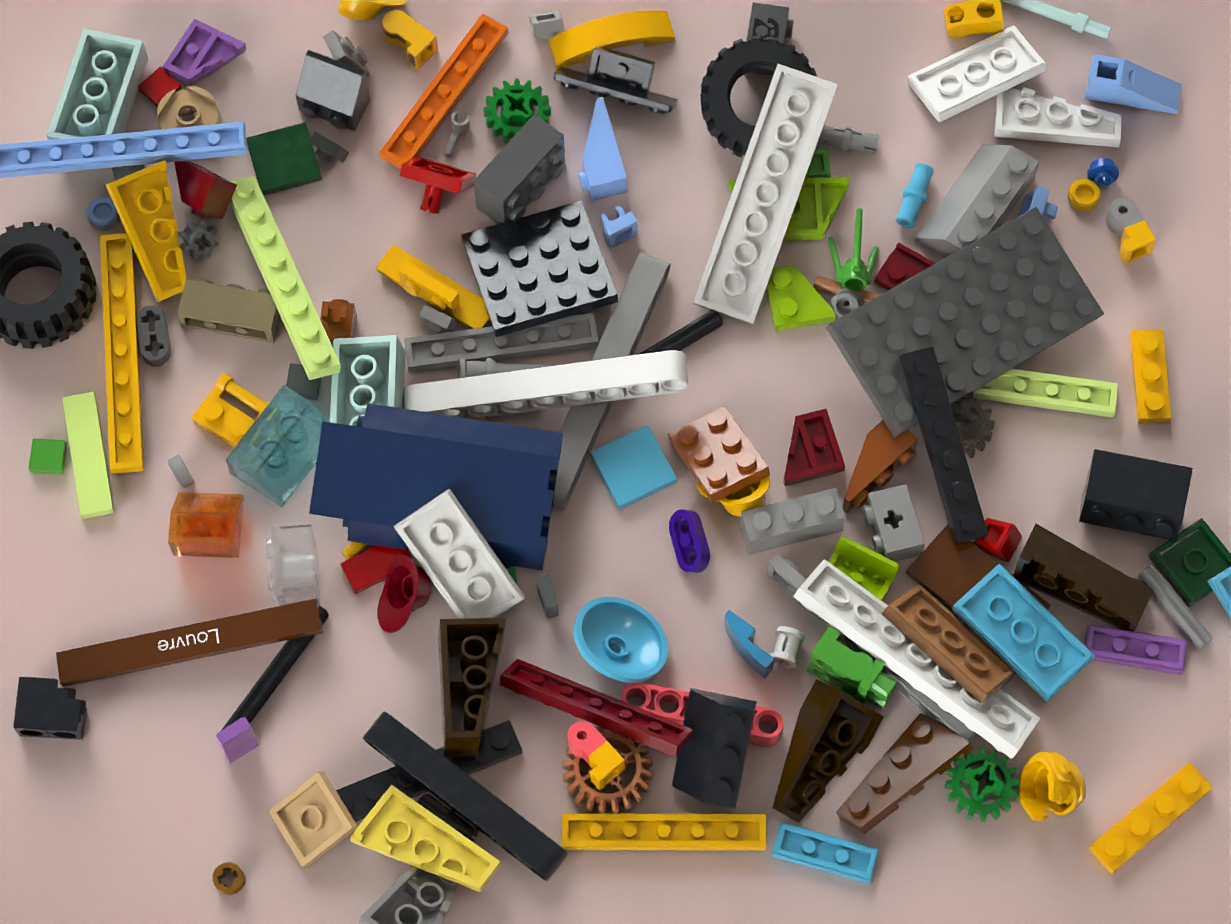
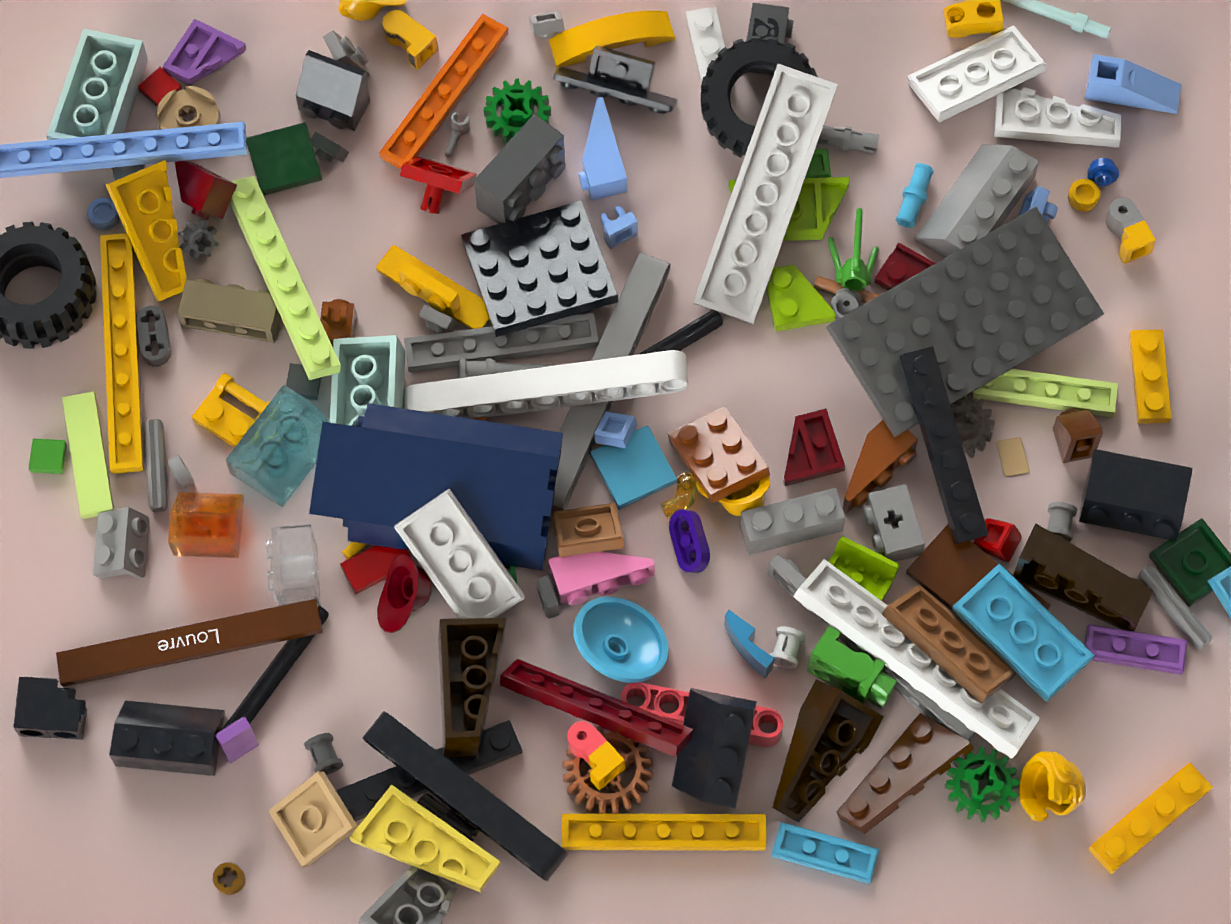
(121, 543): none -> light grey bracket
(156, 465): none -> light grey axle
(167, 738): none -> black slope
(323, 753): none -> dark grey bush
(587, 530): none -> medium nougat tile
(596, 573): none -> bright pink slope
(615, 429): none -> light blue plate
(684, 496): none -> clear yellow arm
(705, 37): none -> white plate
(1012, 456): none -> tan sticker
(1061, 519): none -> light grey bush
(1076, 435): none -> reddish brown slope

